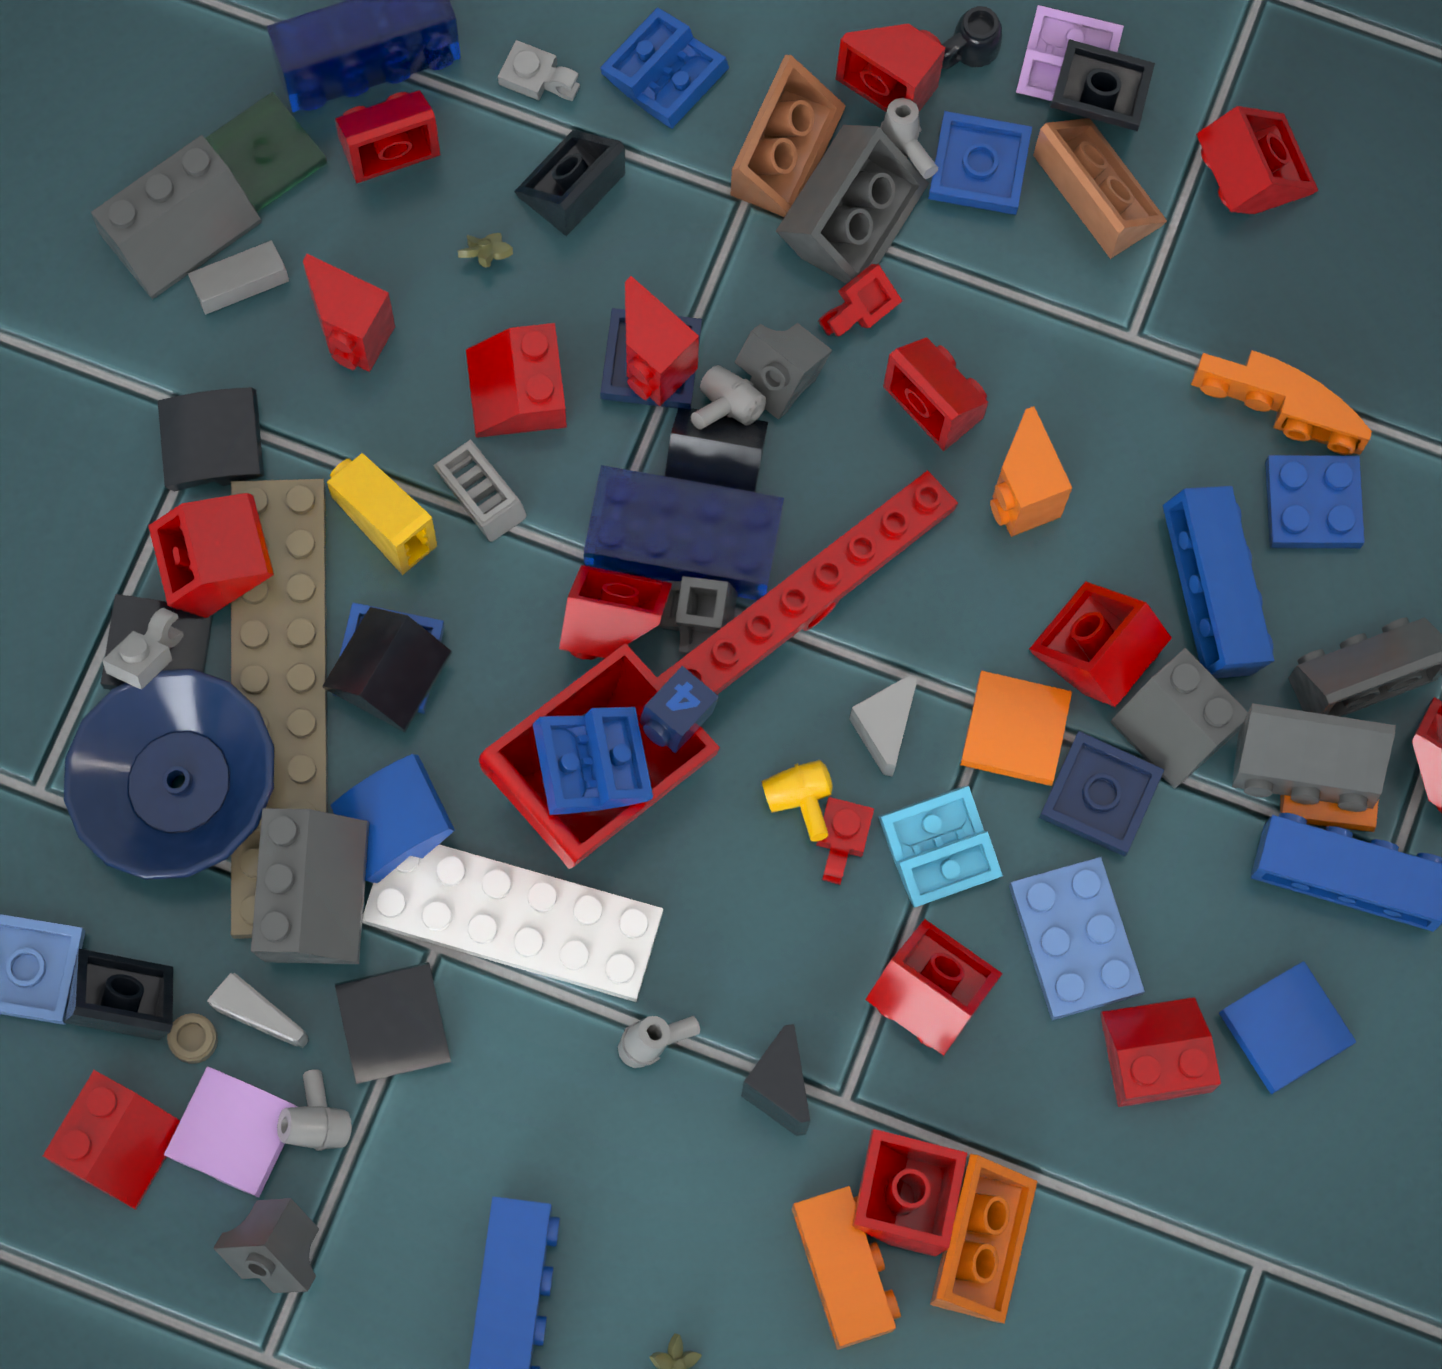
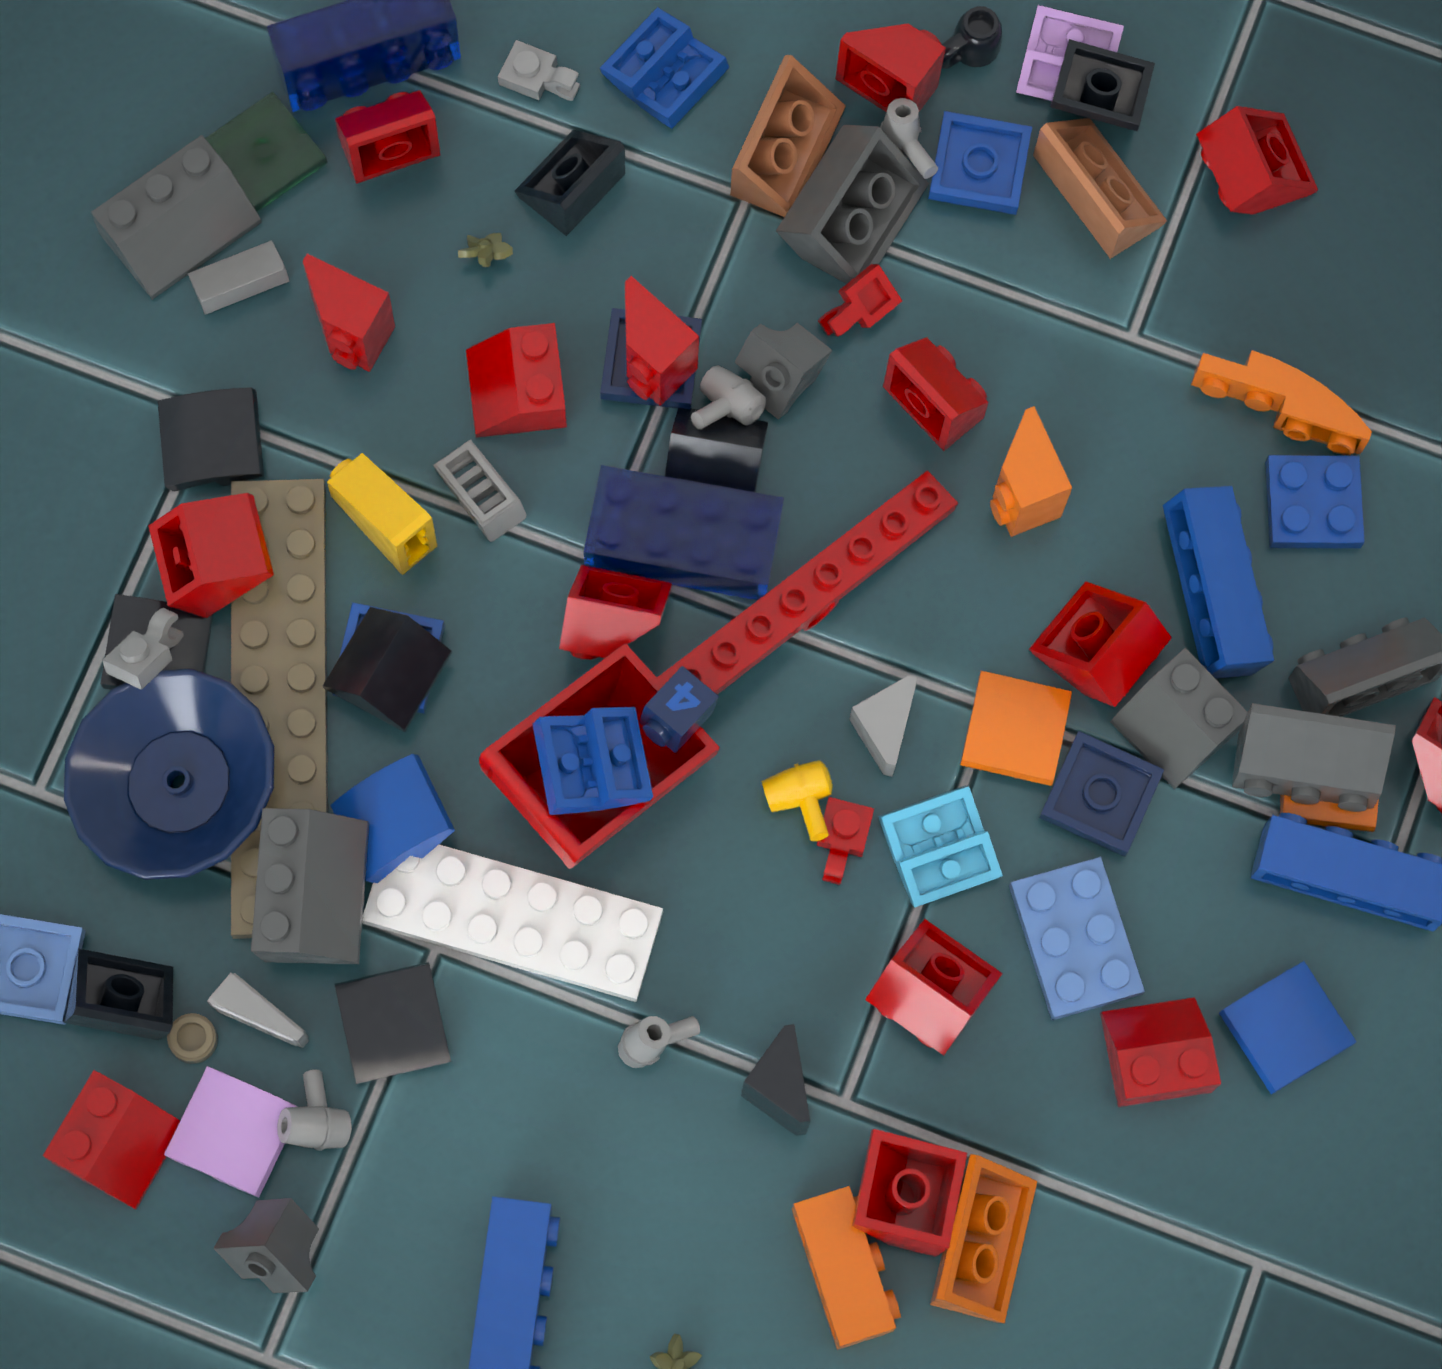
(698, 610): dark grey brick -> none

